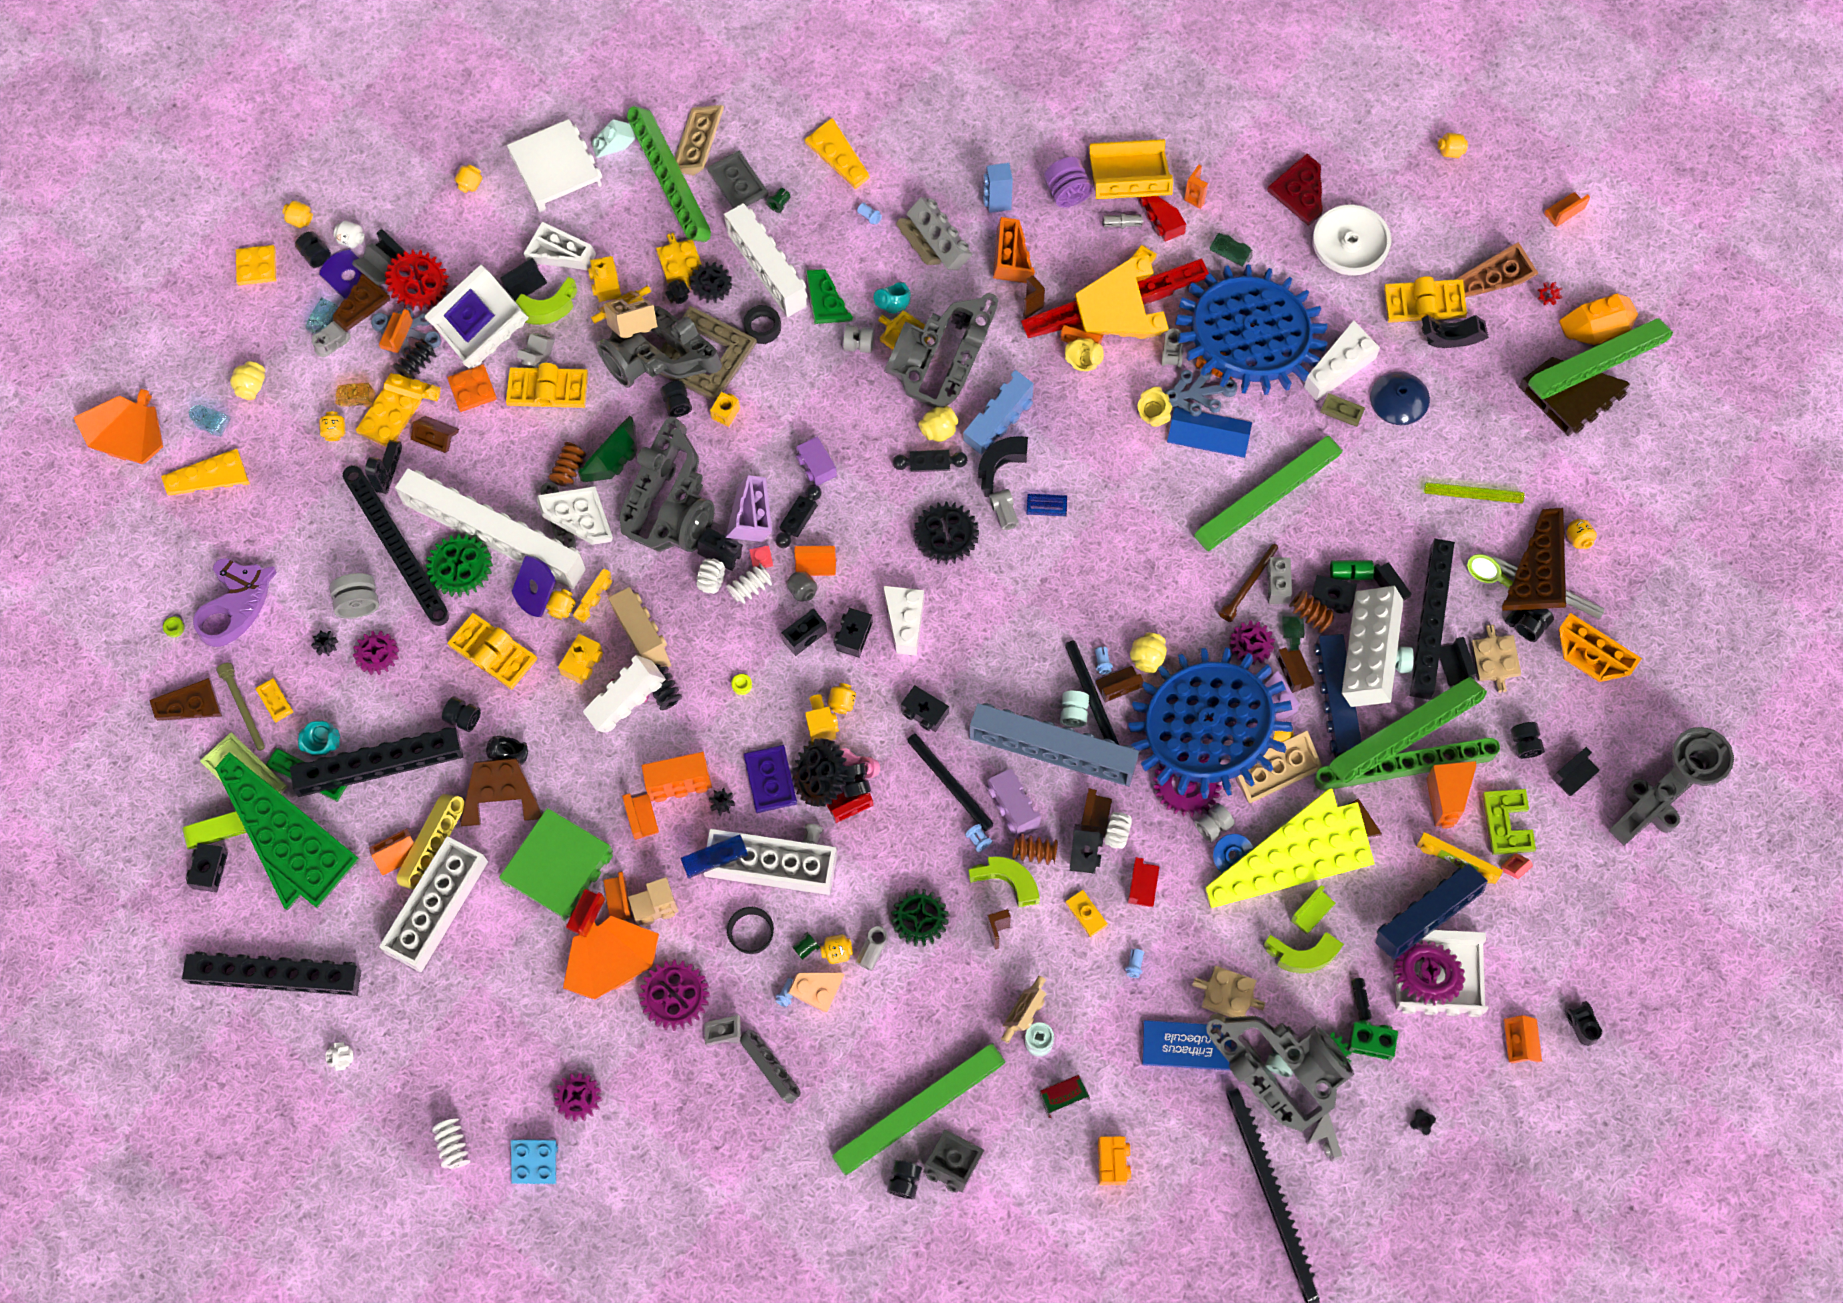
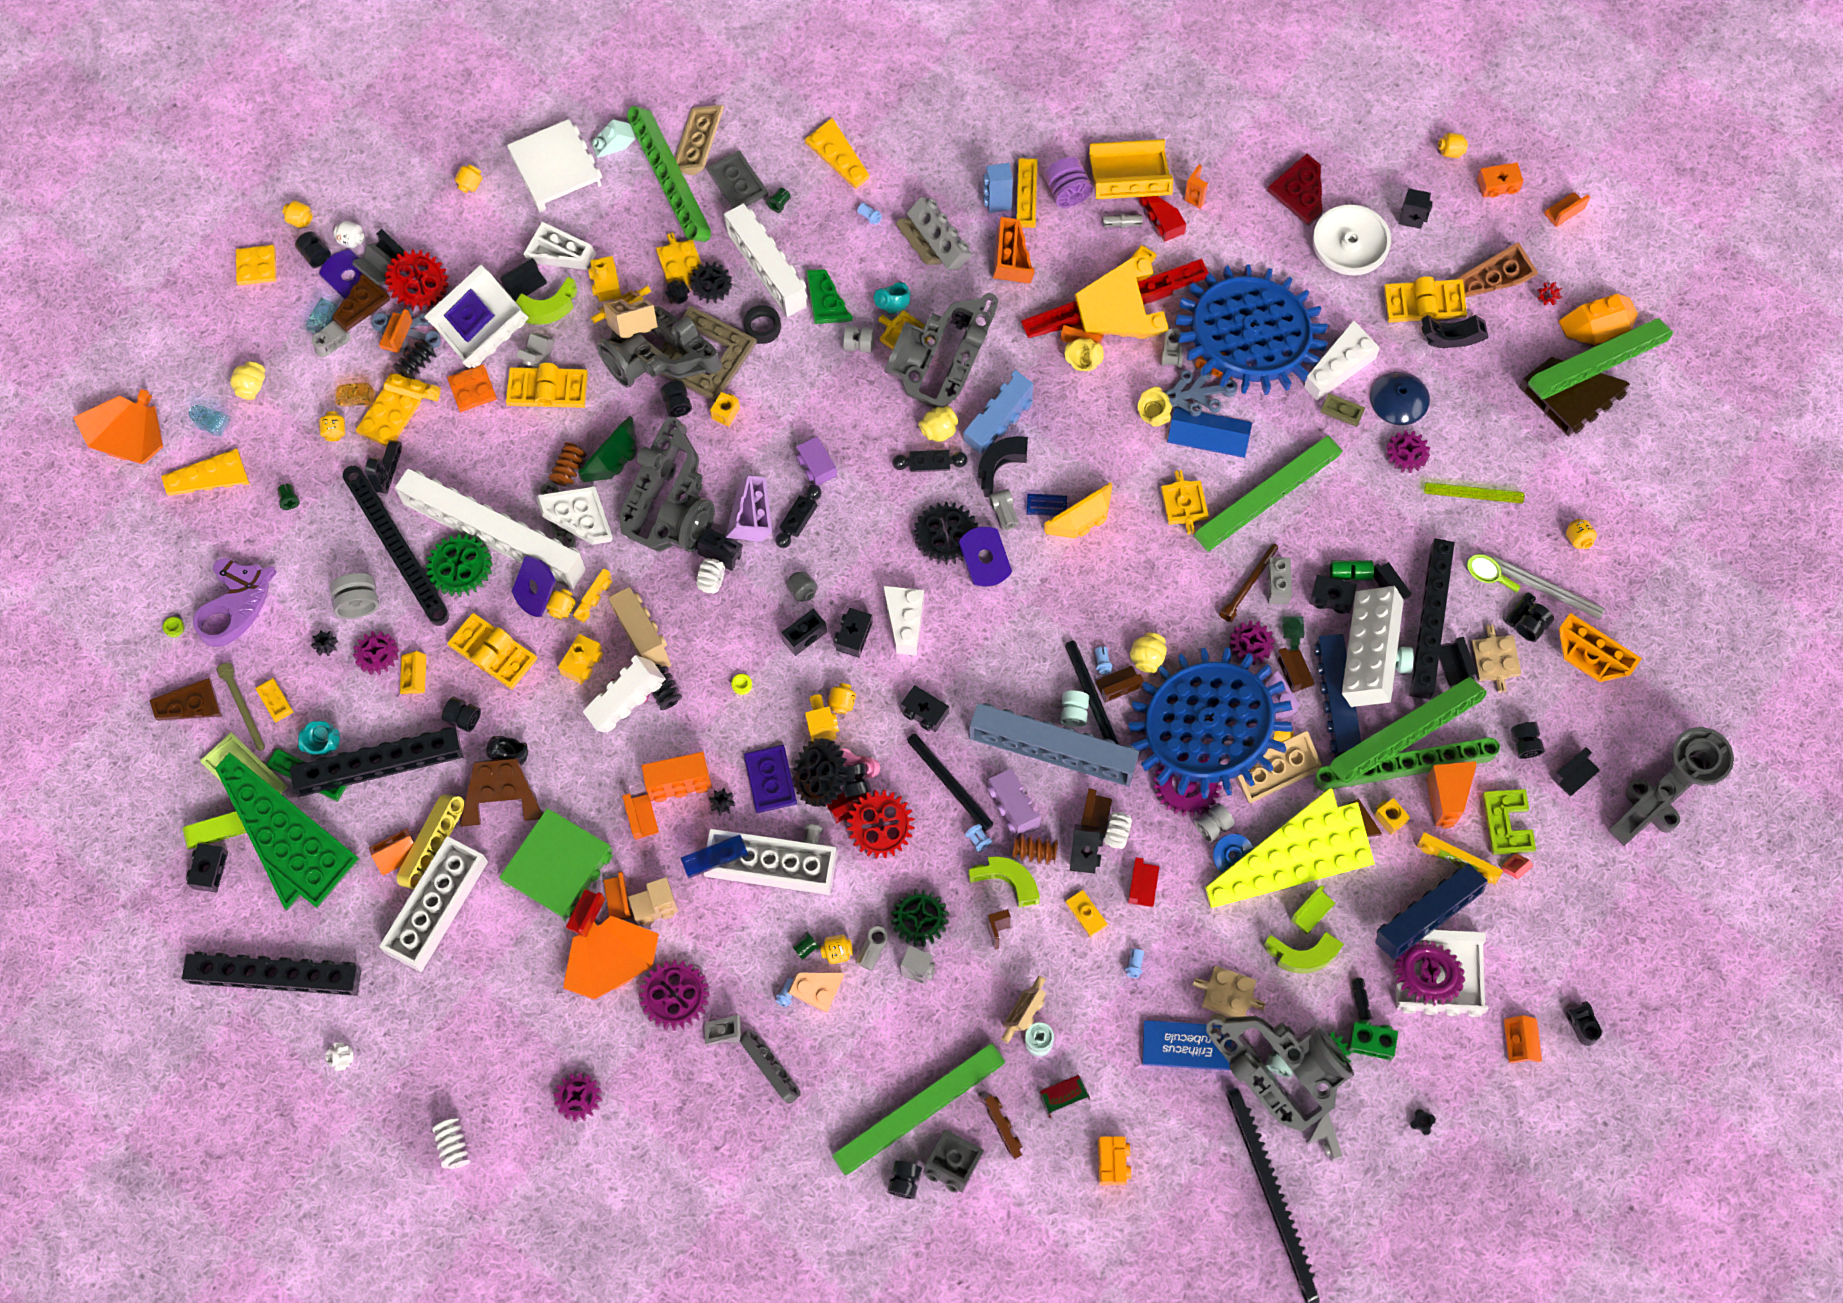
(288, 499): none -> dark green bush
(413, 673): none -> yellow slope
(433, 433): reddish brown panel -> none
(533, 1161): dark azure hinge -> none
(749, 584): white piece -> none
(749, 911): black tyre -> none
(761, 555): coral plate -> none
(816, 560): orange panel -> none
(882, 843): none -> red gear
(918, 965): none -> light grey brick
(985, 539): none -> dark purple piece
(1004, 1125): none -> reddish brown wing
(1027, 192): none -> yellow plate
(1034, 297): reddish brown panel -> none
(1082, 515): none -> yellow wedge
(1184, 502): none -> yellow plate
(1231, 249): clear green bracket -> none
(1313, 610): dark orange piece -> none
(1389, 824): none -> yellow brick
(1404, 454): none -> magenta gear
(1415, 208): none -> black brick
(1500, 180): none -> orange brick
(1541, 572): reddish brown wing -> none

